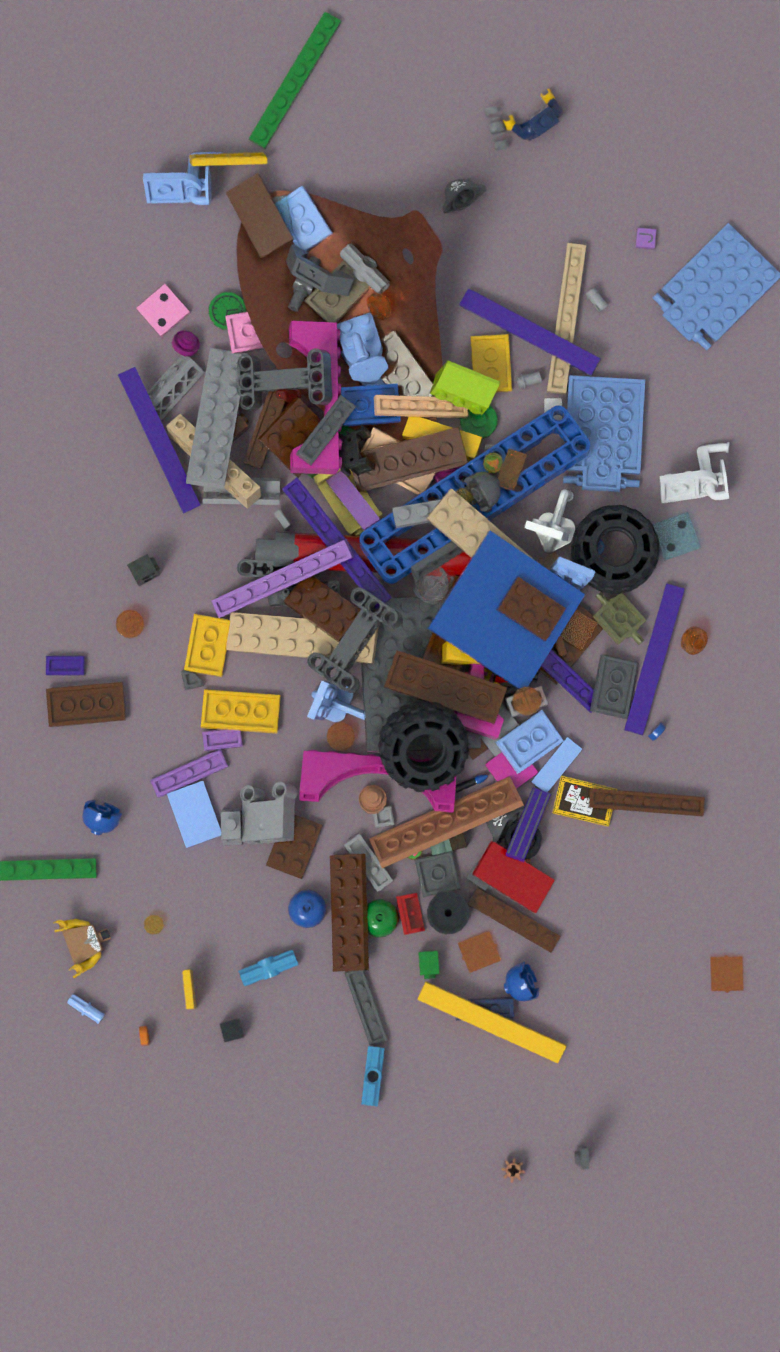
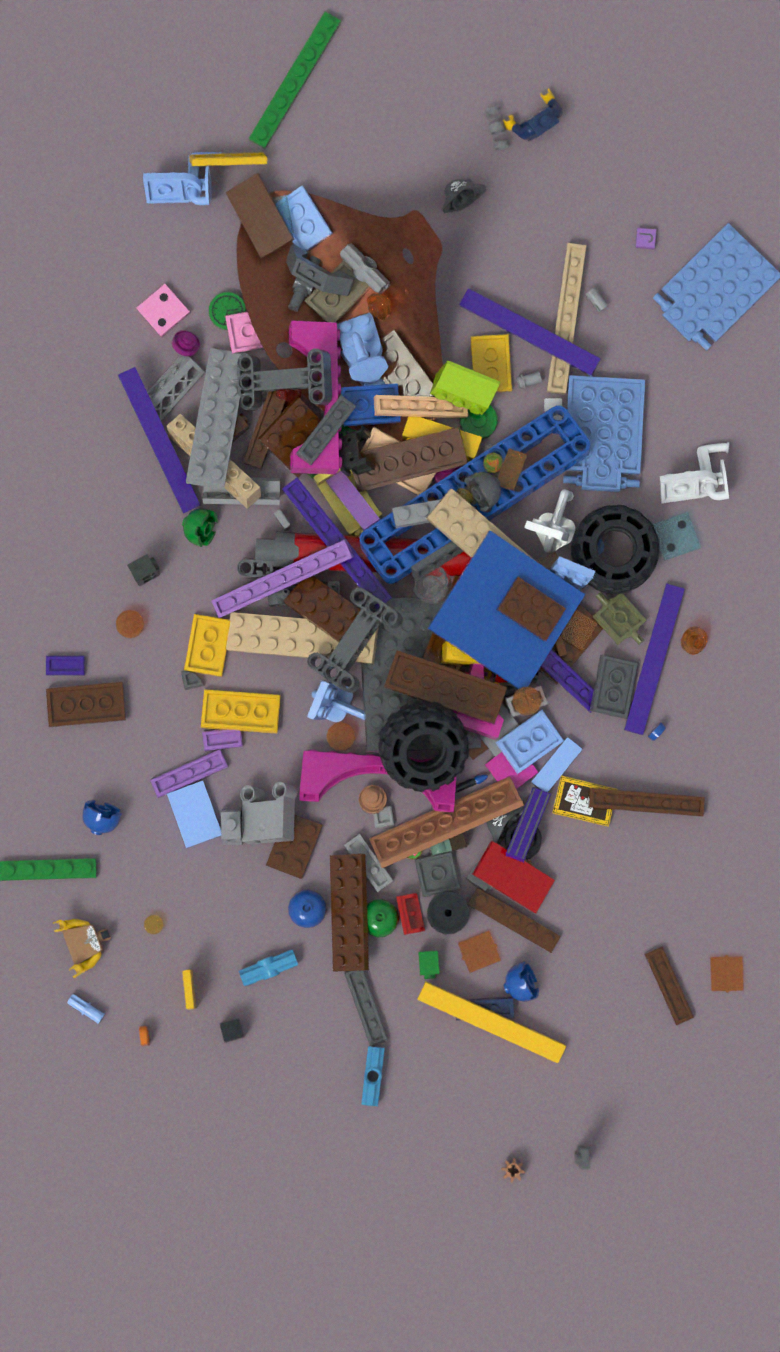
(199, 526): none -> green cylinder
(669, 985): none -> reddish brown tile

